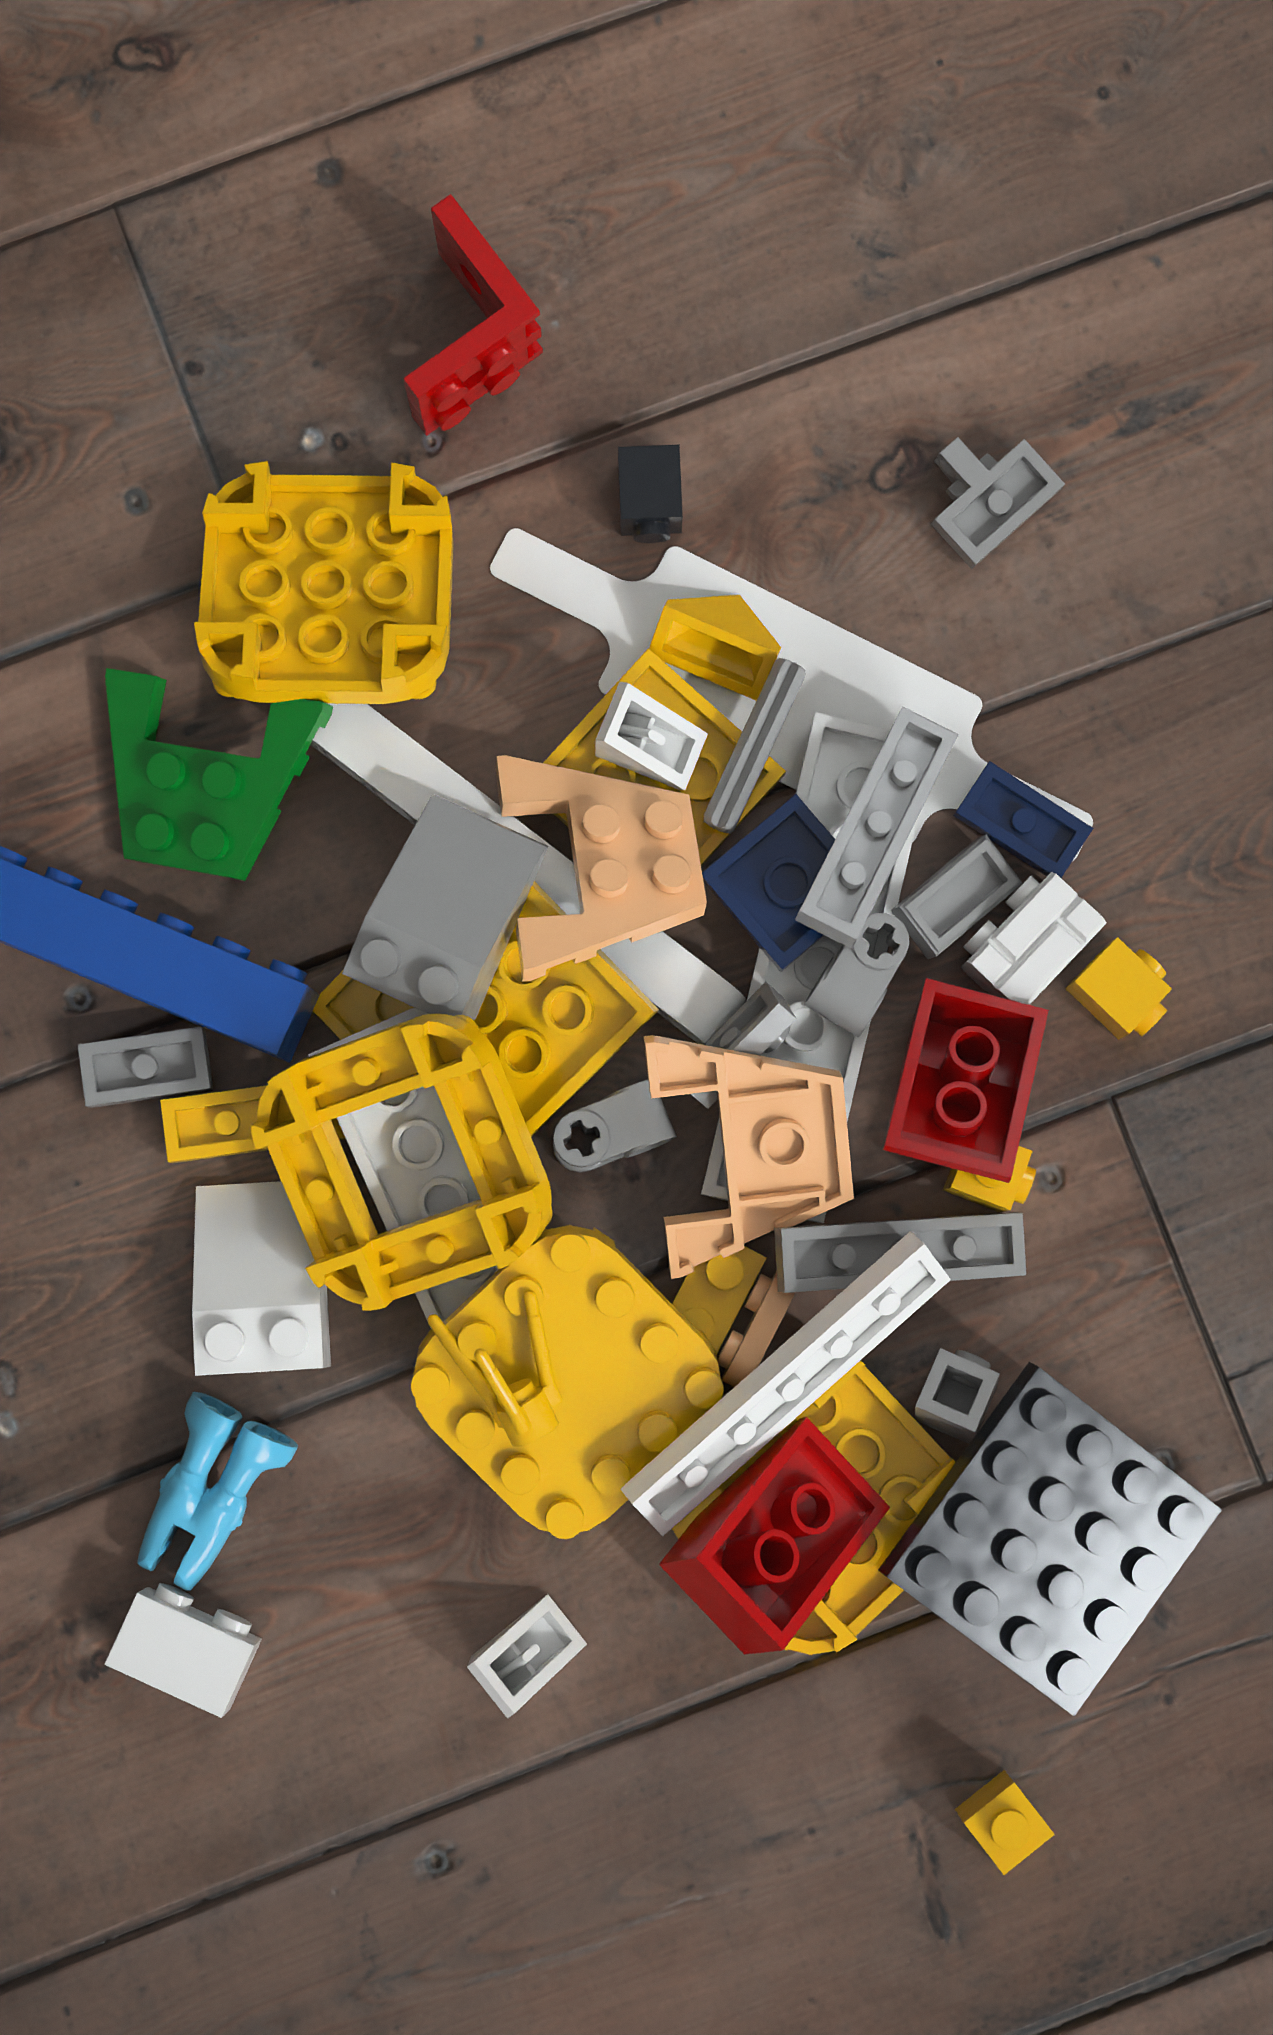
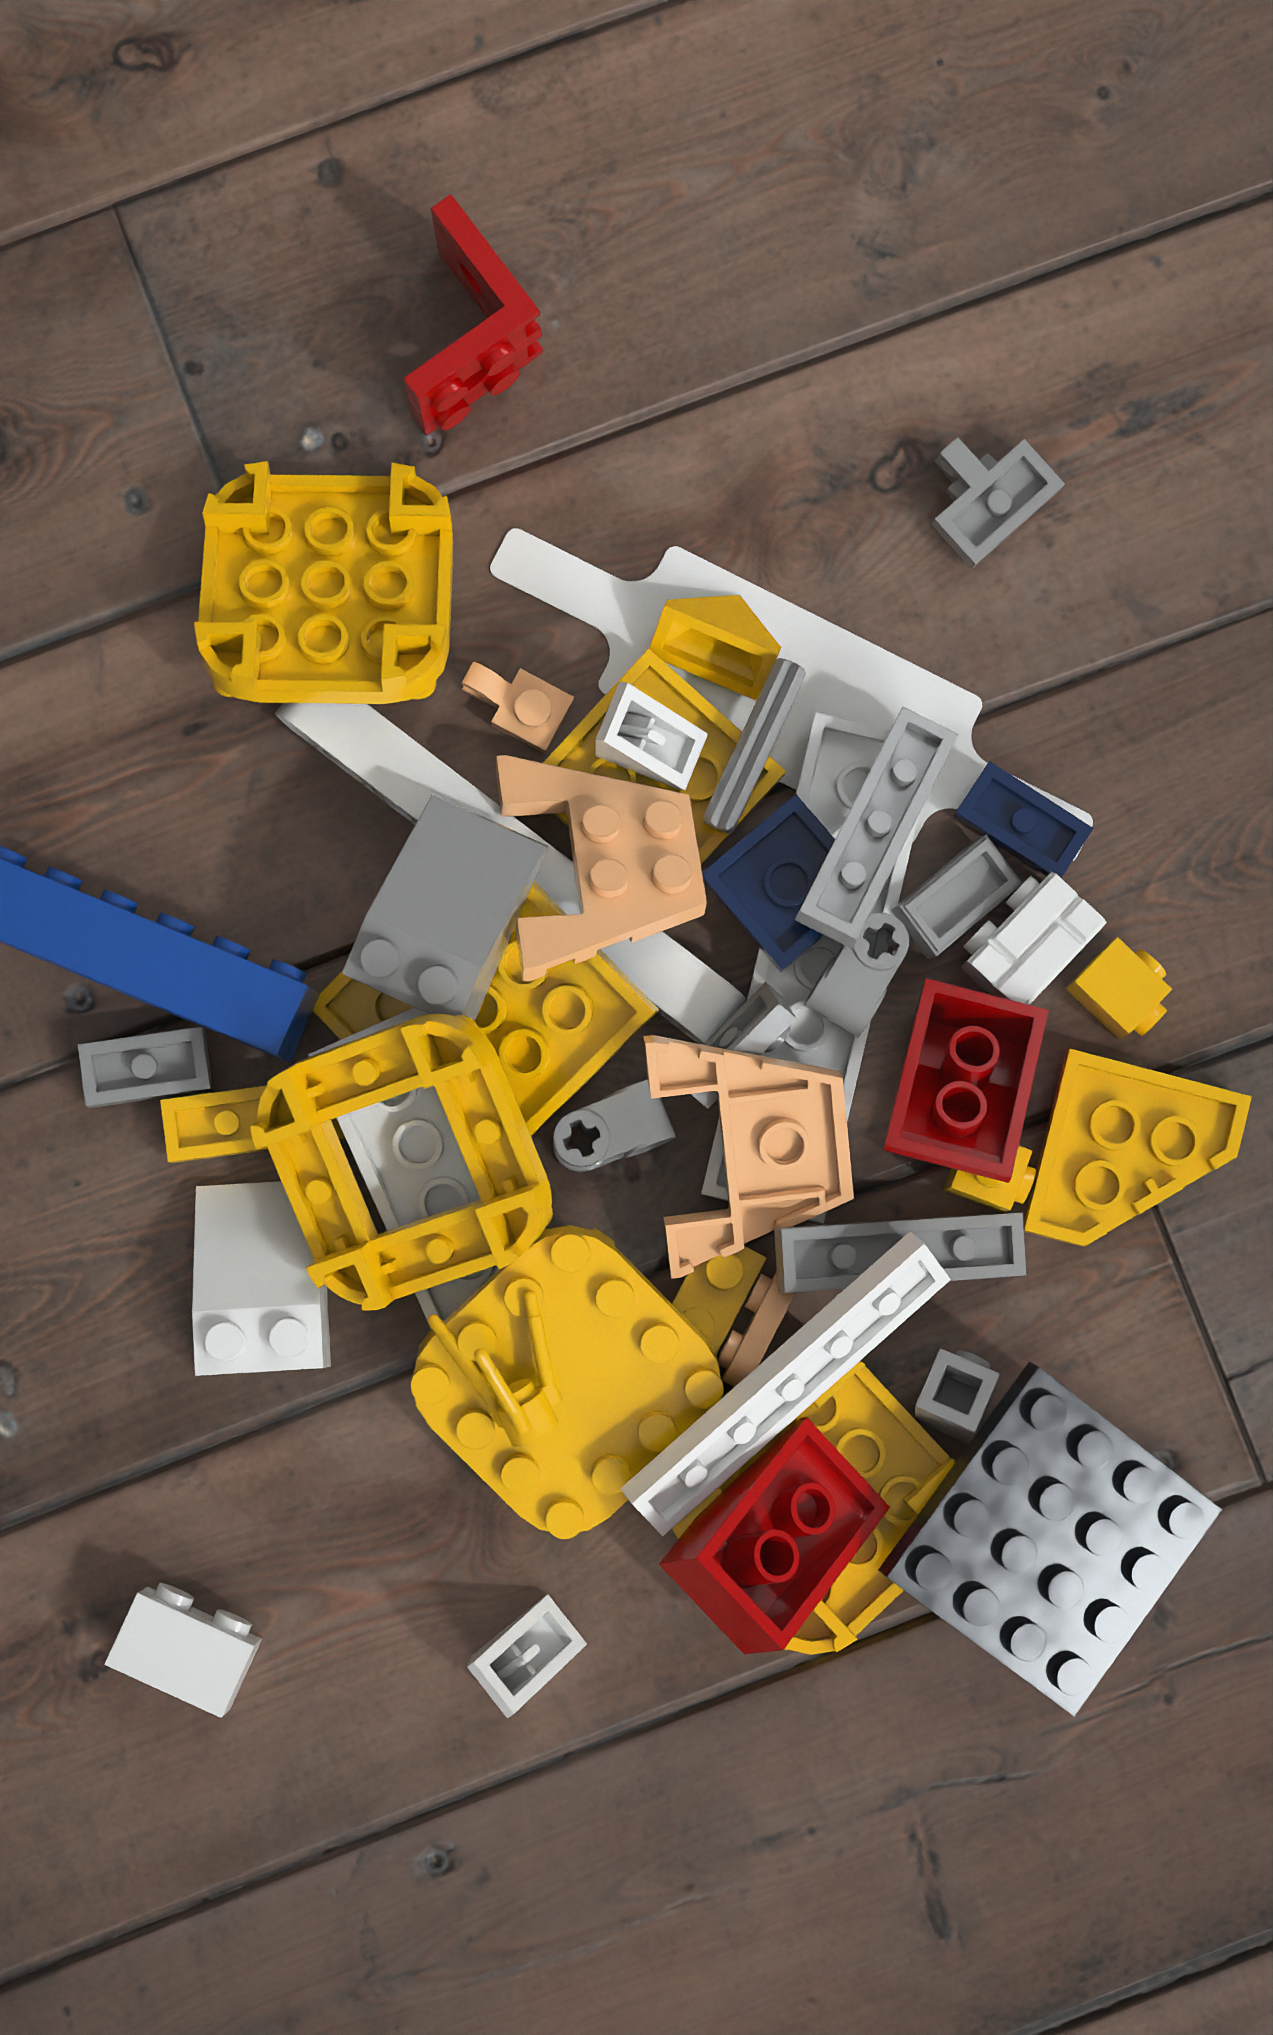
(199, 804): green wing -> none
(213, 1511): medium azure piece -> none
(526, 708): none -> light nougat plate
(650, 492): black brick -> none
(1004, 1822): yellow brick -> none
(1124, 1144): none -> yellow plate

